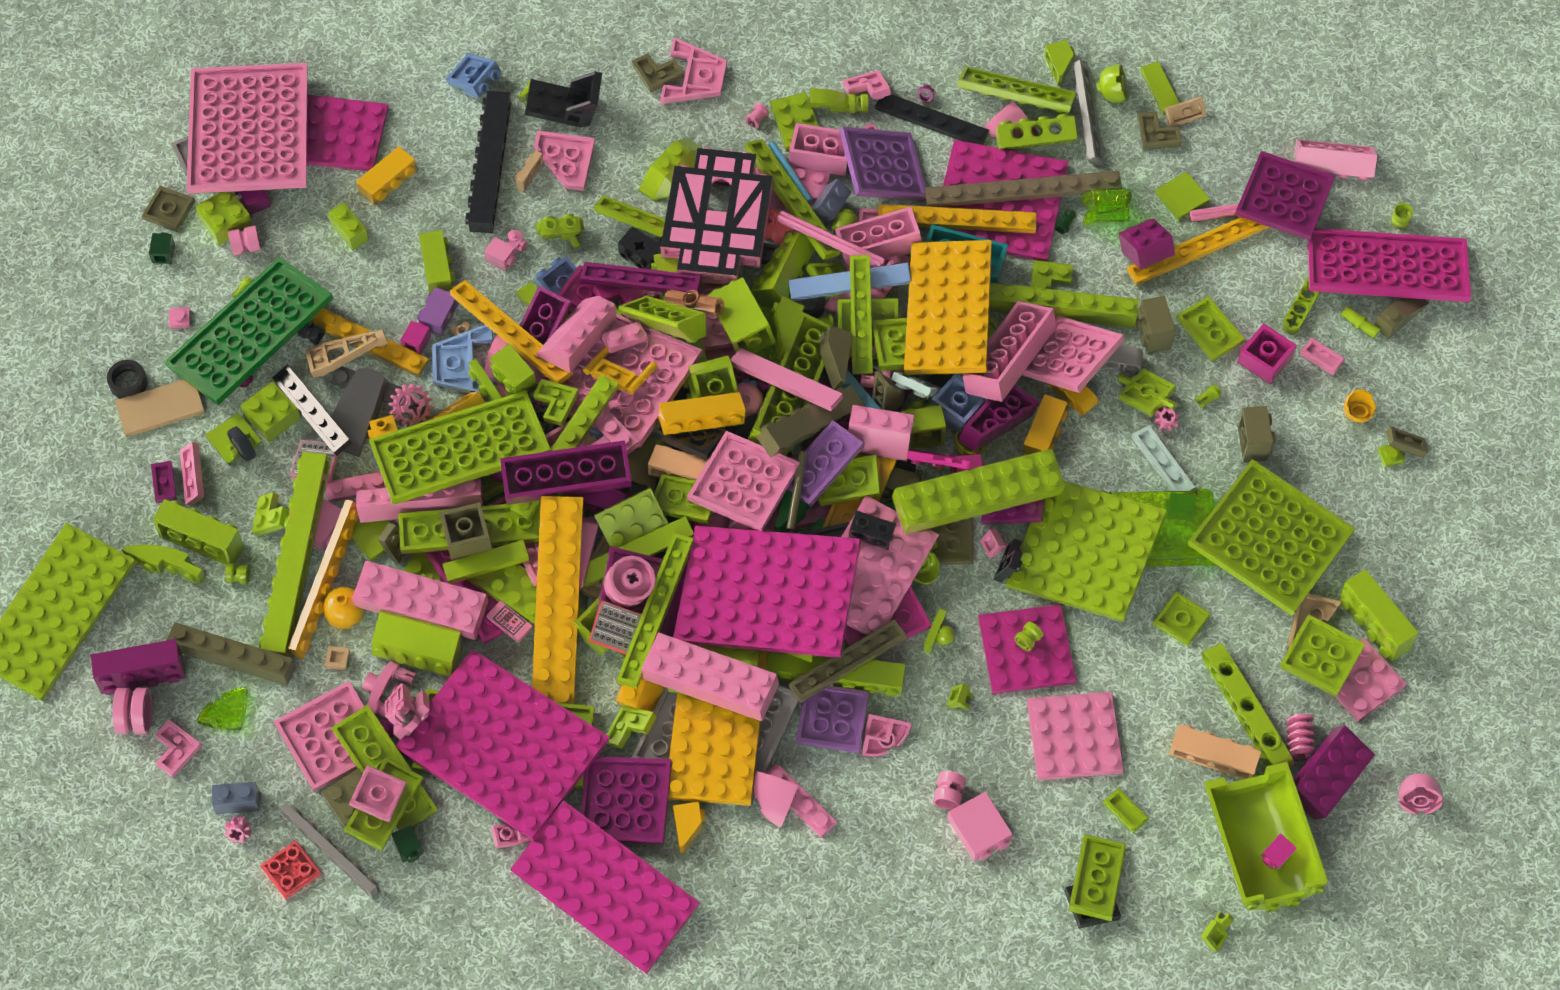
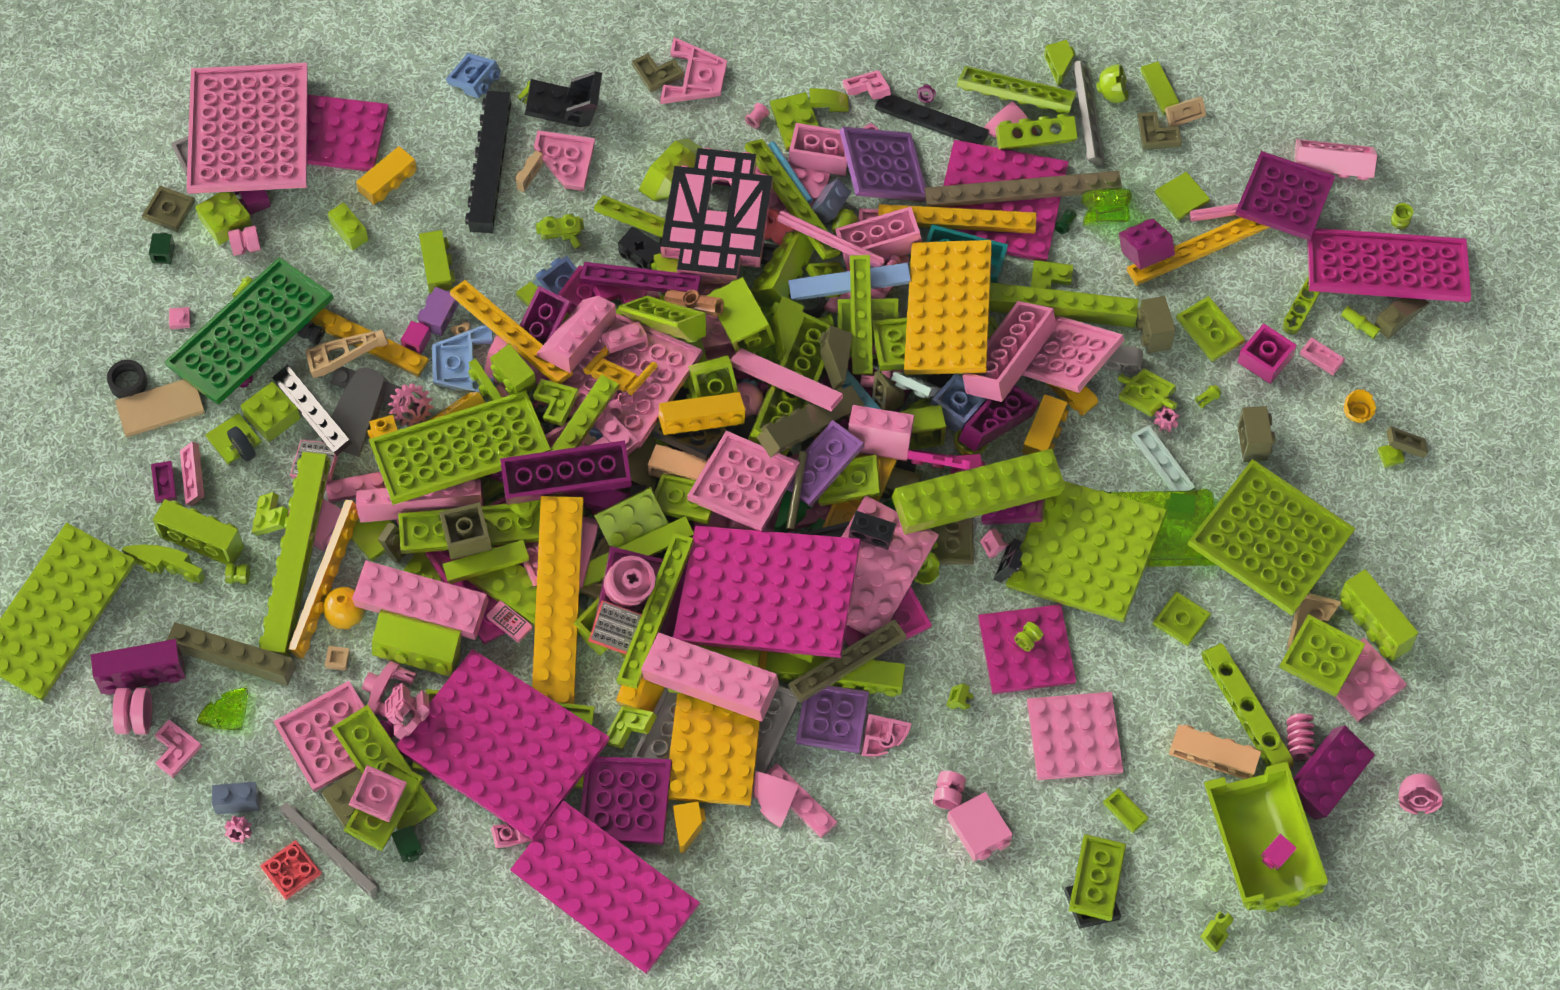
(504, 254): bright pink brick -> none
(853, 103): lime wheel -> none
(939, 633): lime tile -> none

